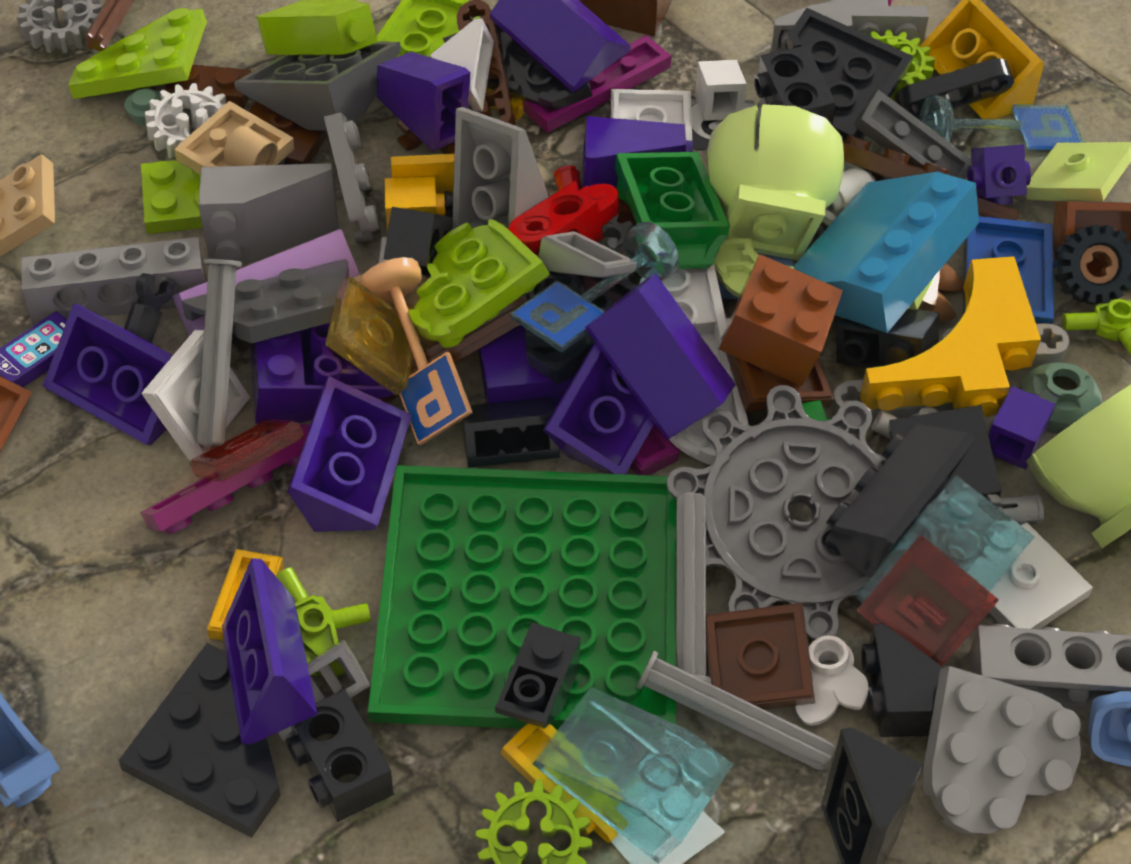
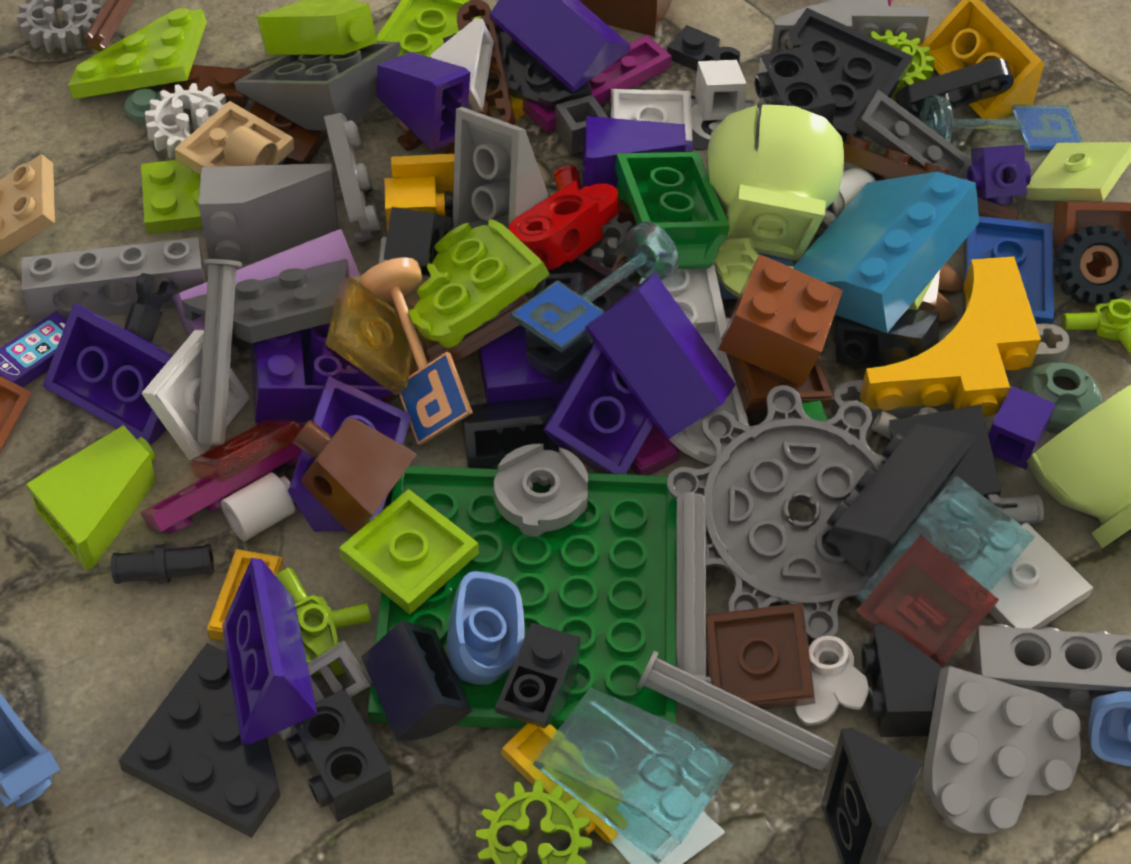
(95, 493): none -> lime slope
(162, 563): none -> black pin
(258, 506): none -> white brick
(351, 469): none -> reddish brown torso
(409, 551): none -> lime plate
(415, 682): none -> black brick
(485, 628): none -> medium blue piece
(540, 511): none -> light grey plate
(571, 120): none -> dark grey plate
(582, 256): light grey slope -> none
(694, 46): none -> black plate

